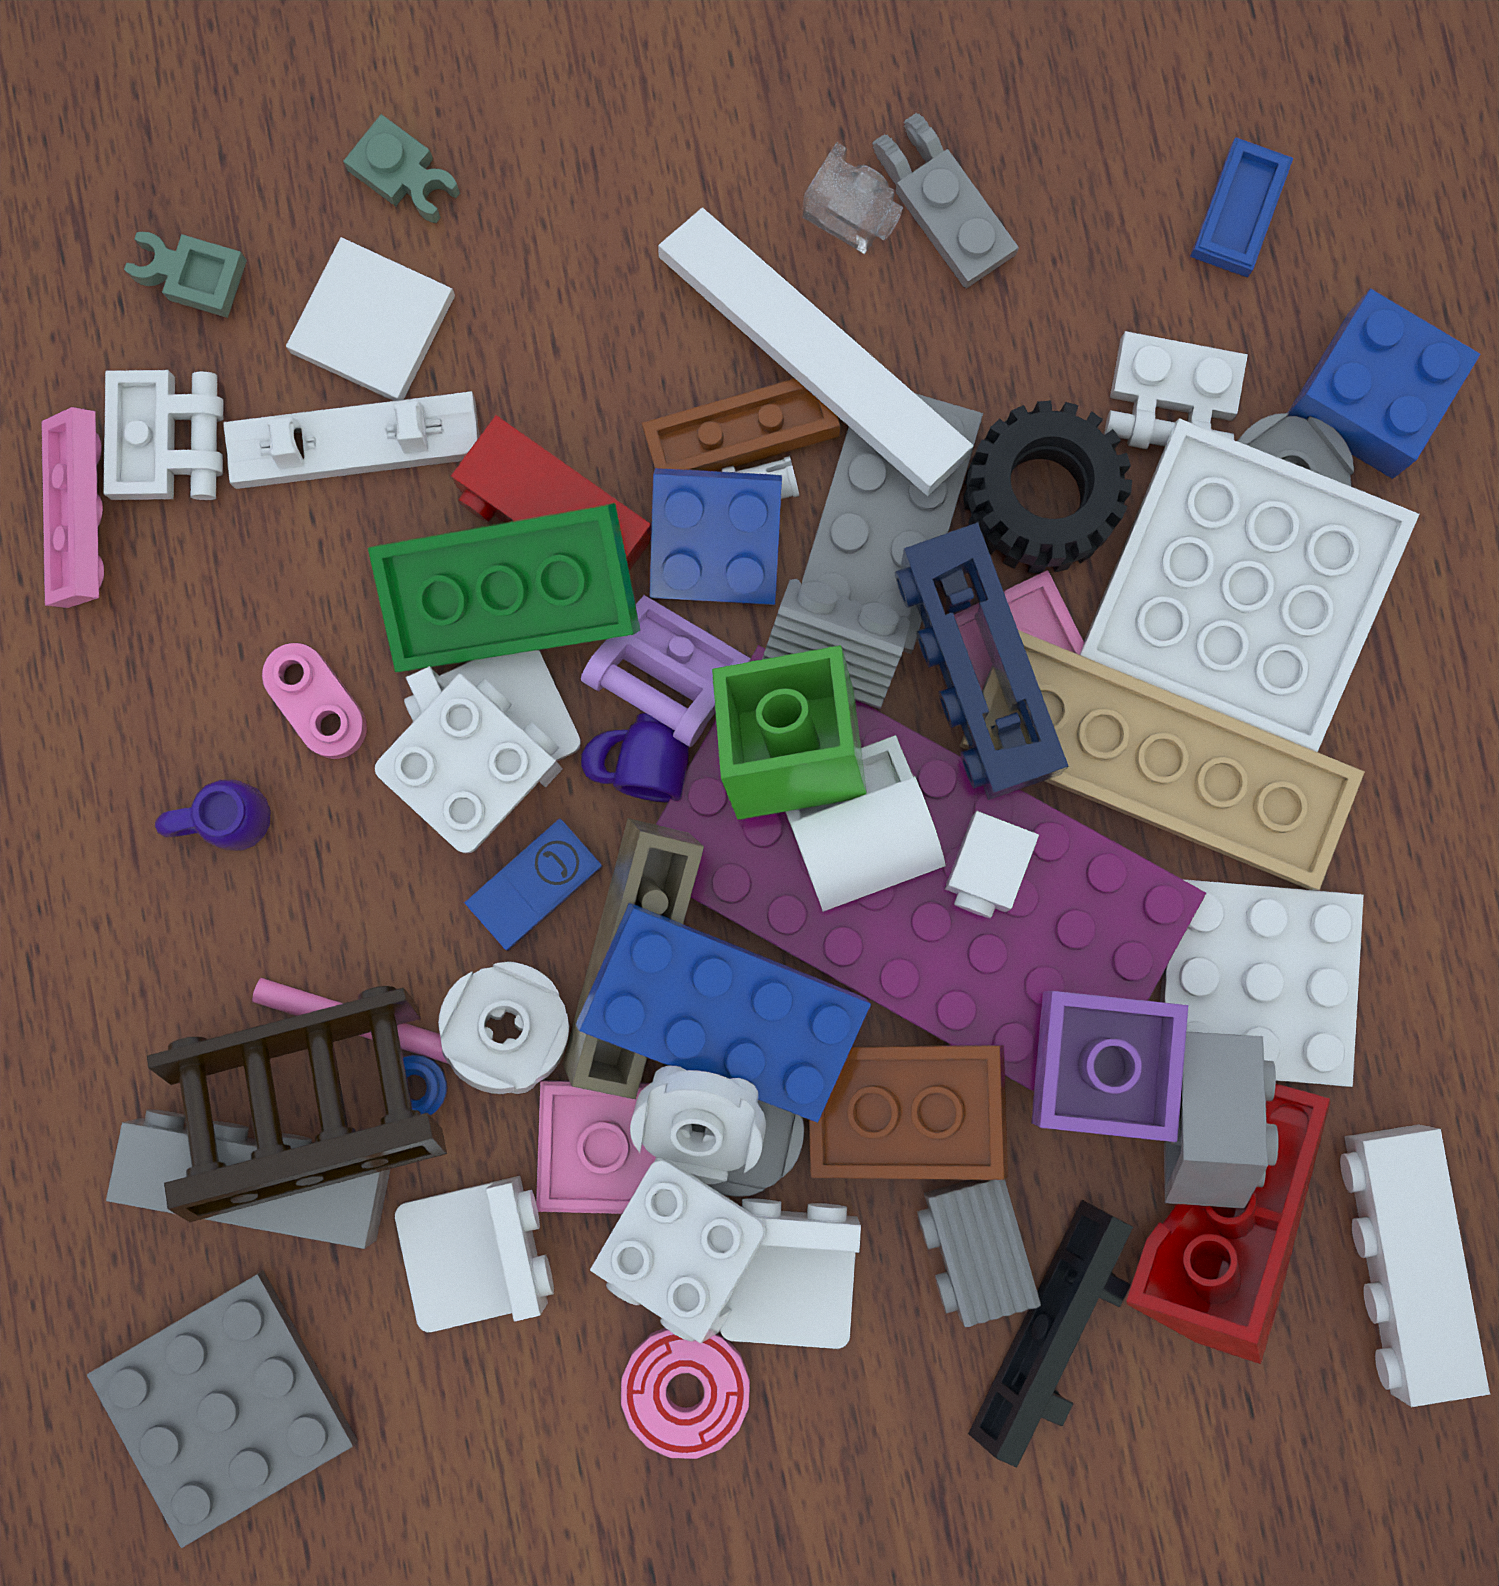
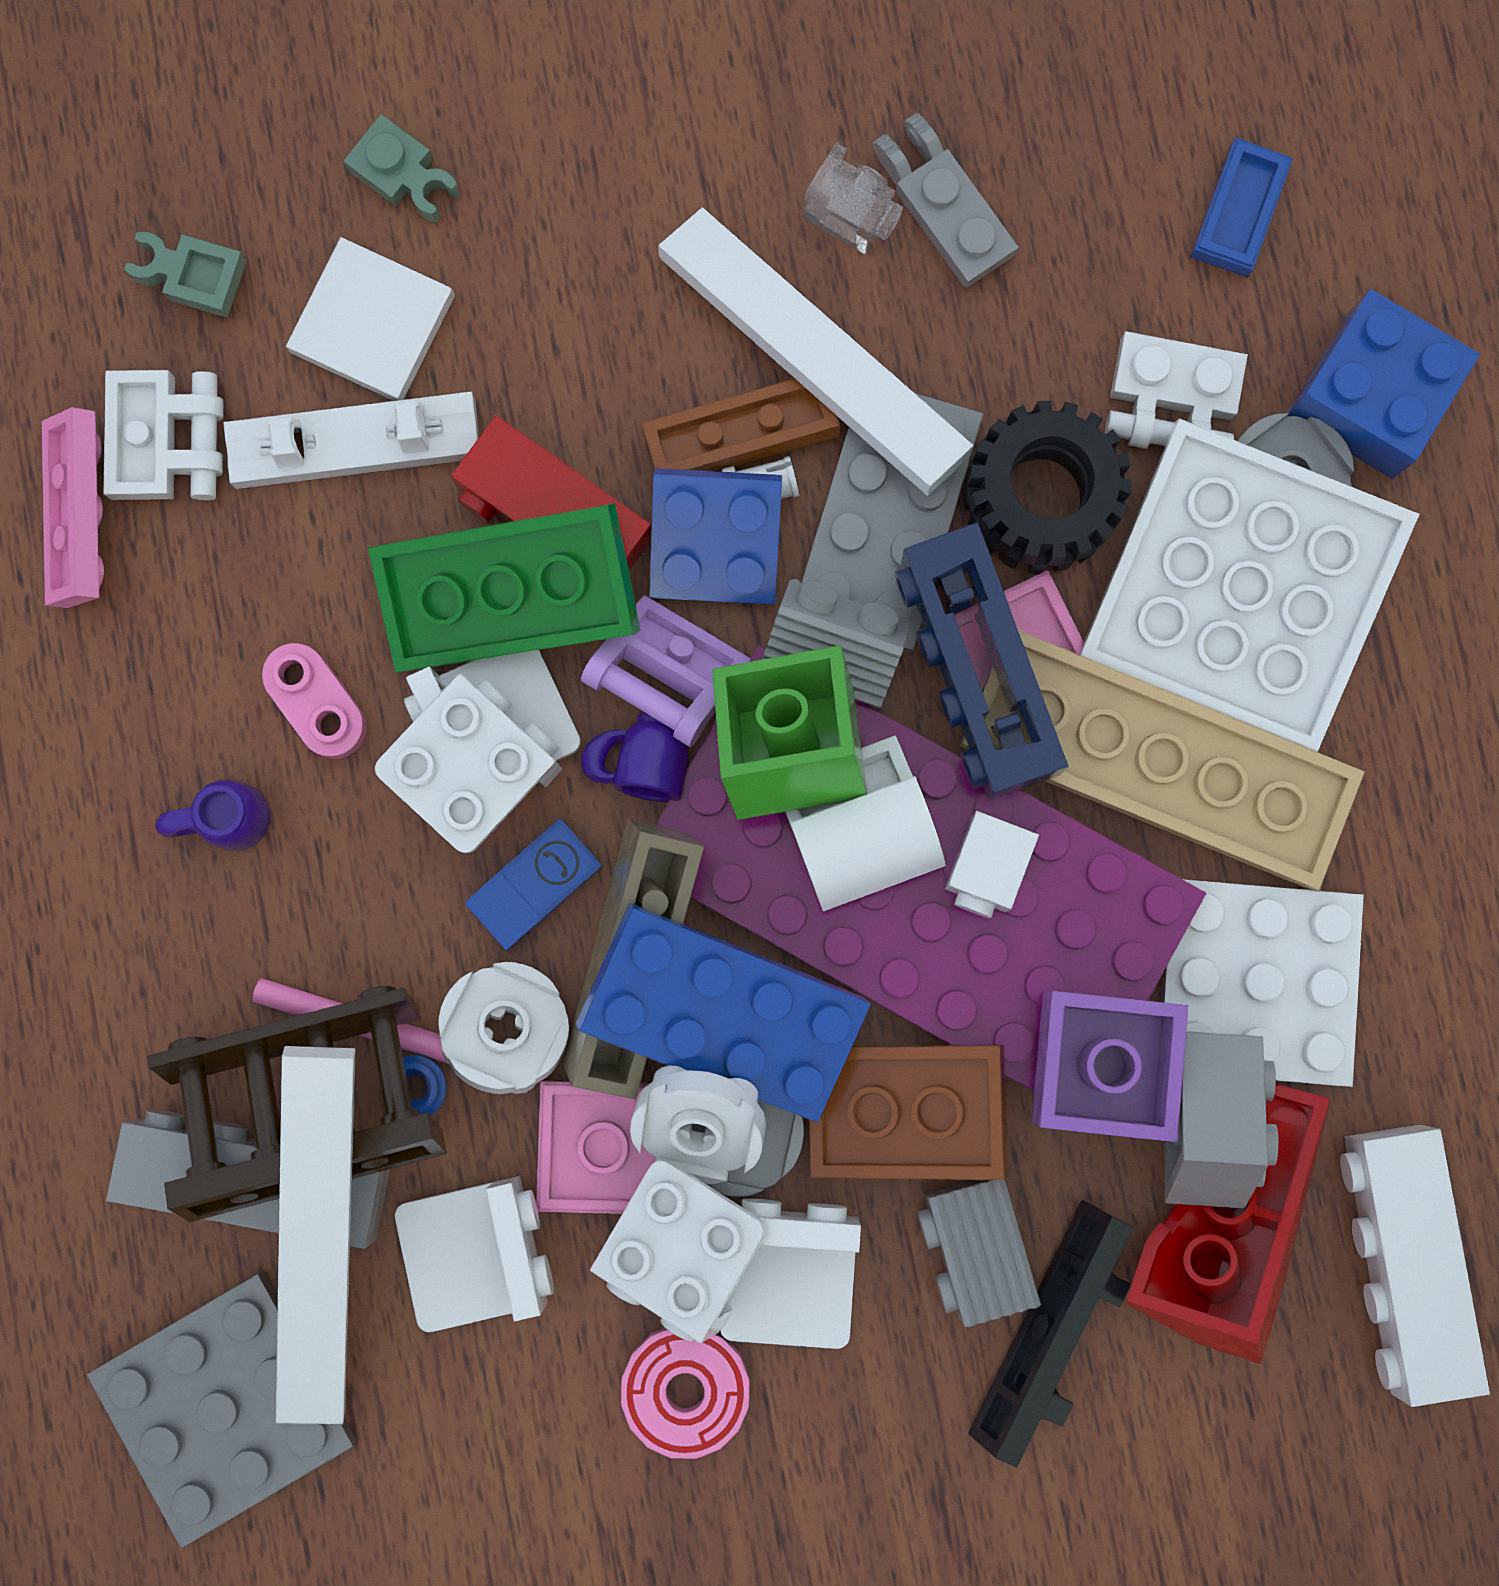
(314, 1233): none -> white tile

